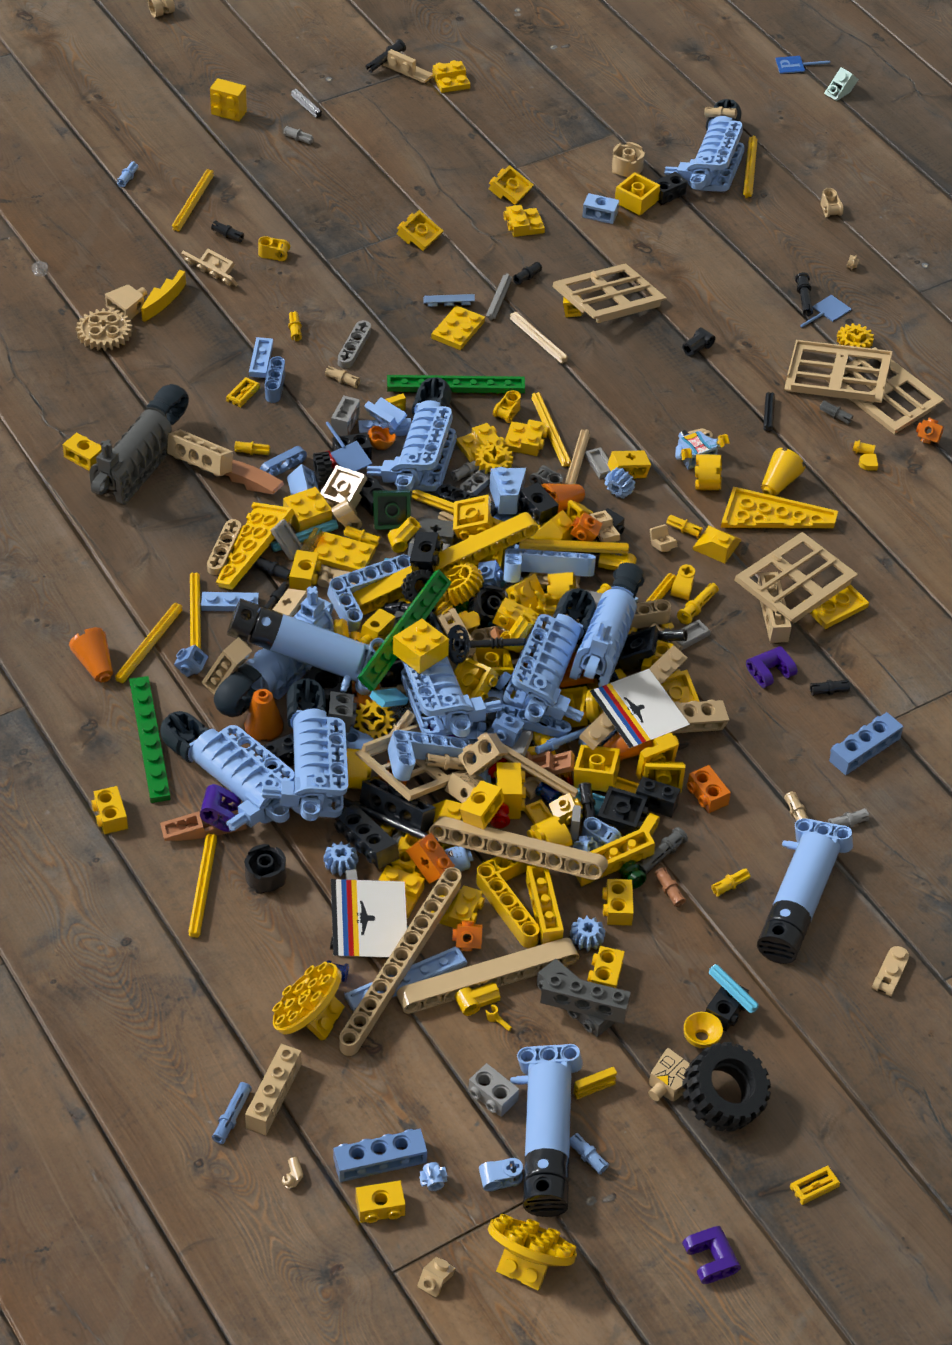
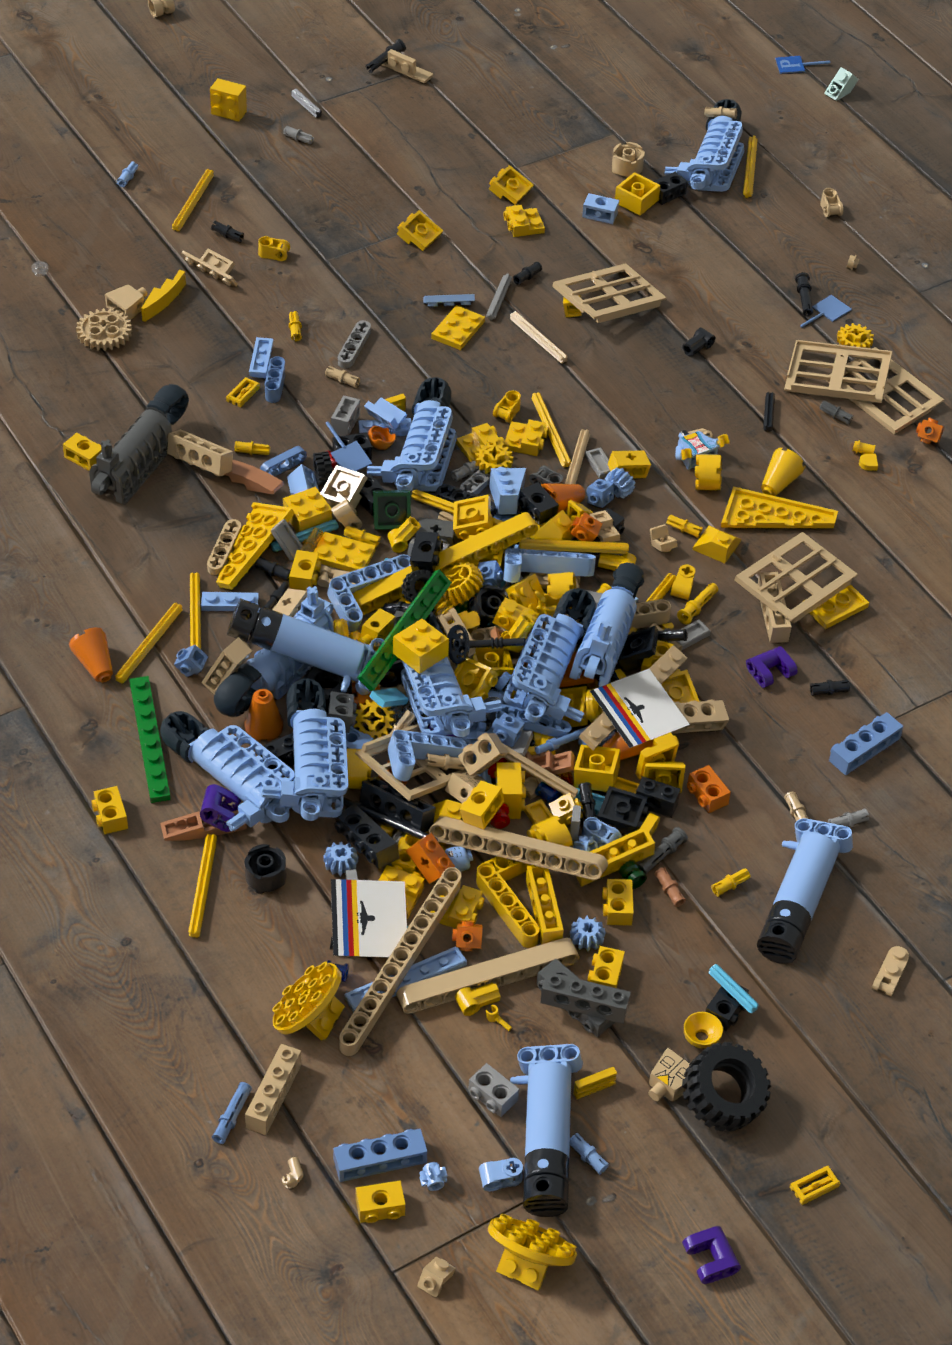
(450, 76): yellow plate -> none
(459, 384): green plate -> none
(600, 493): none -> medium blue brick

